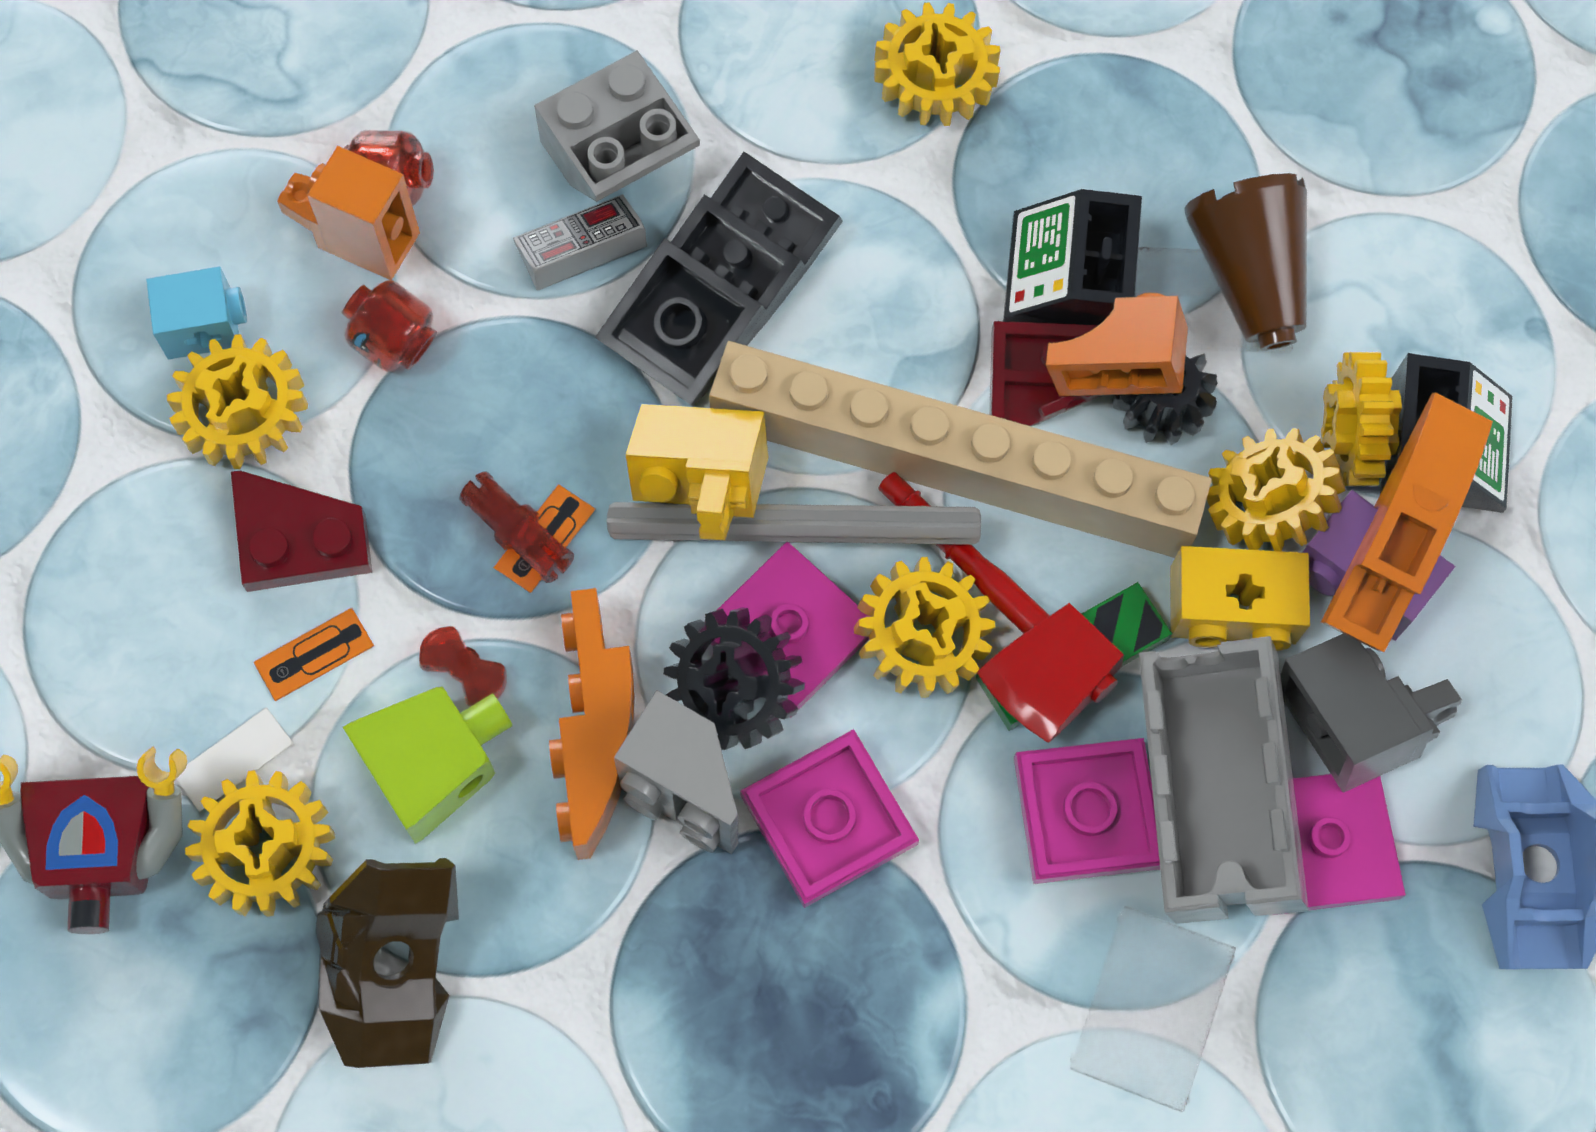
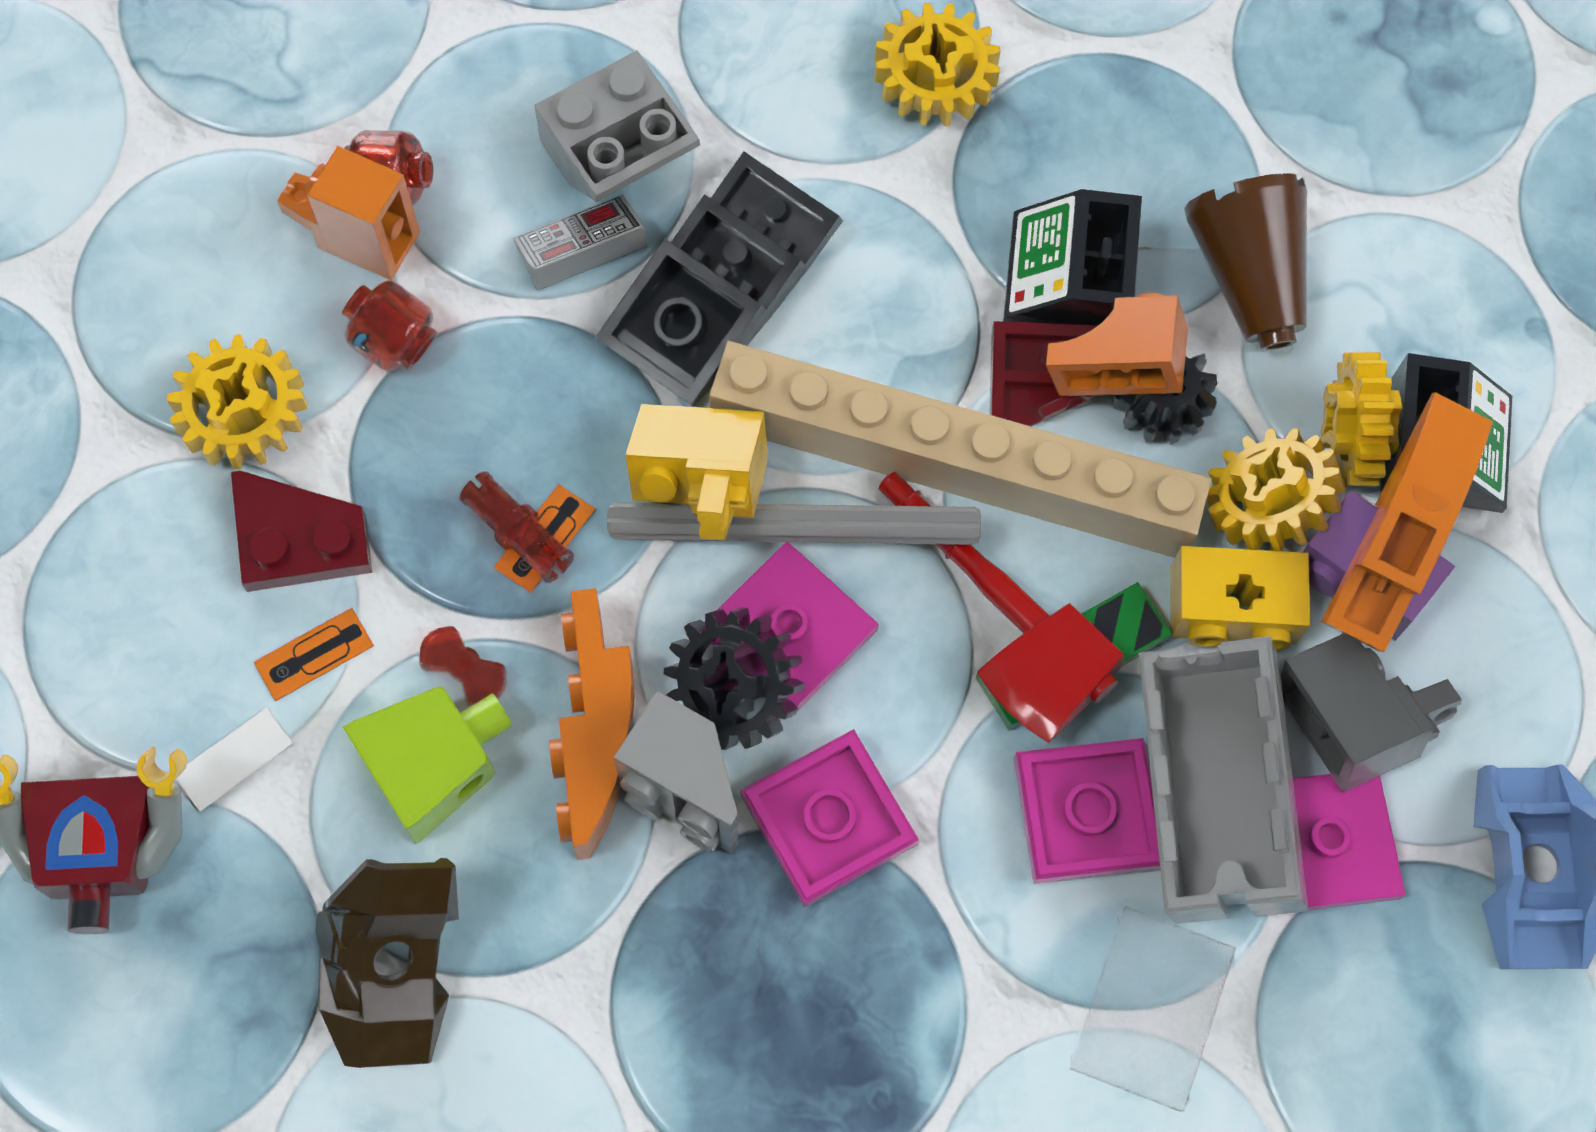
(194, 309): medium azure brick -> none
(231, 845): yellow gear -> none
(932, 651): yellow gear -> none

